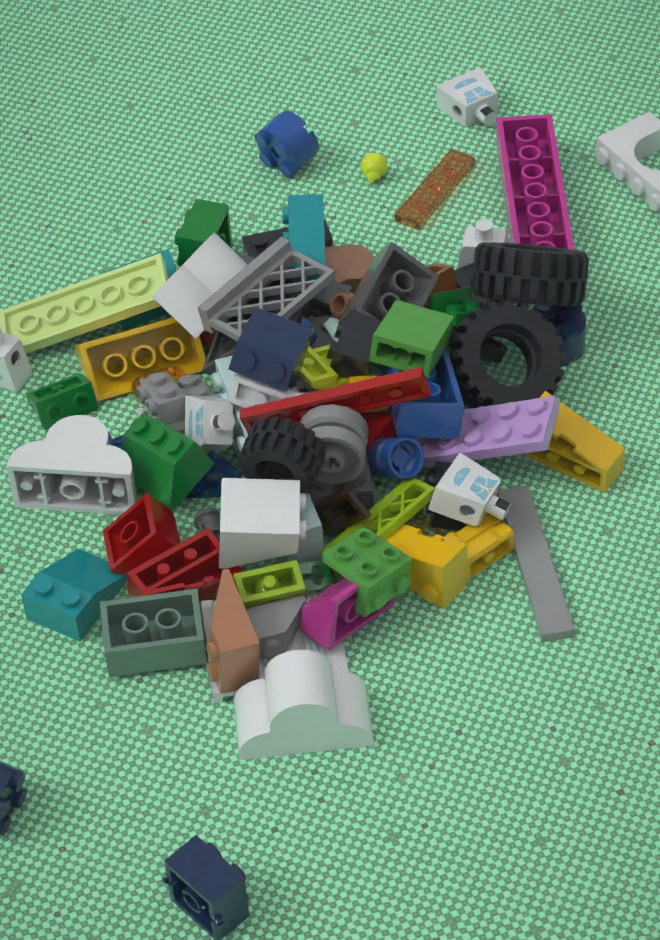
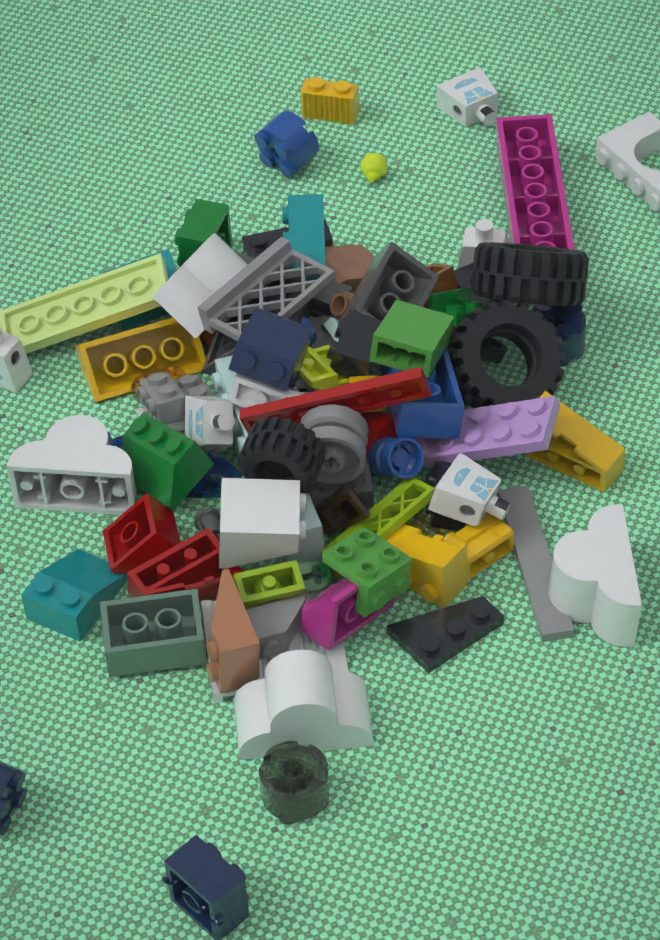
(63, 399): green bracket -> none
(294, 781): none -> clear smoke brick
(330, 100): none -> yellow brick
(434, 189): clear orange tile -> none
(445, 632): none -> black wing
(597, 577): none -> white brick

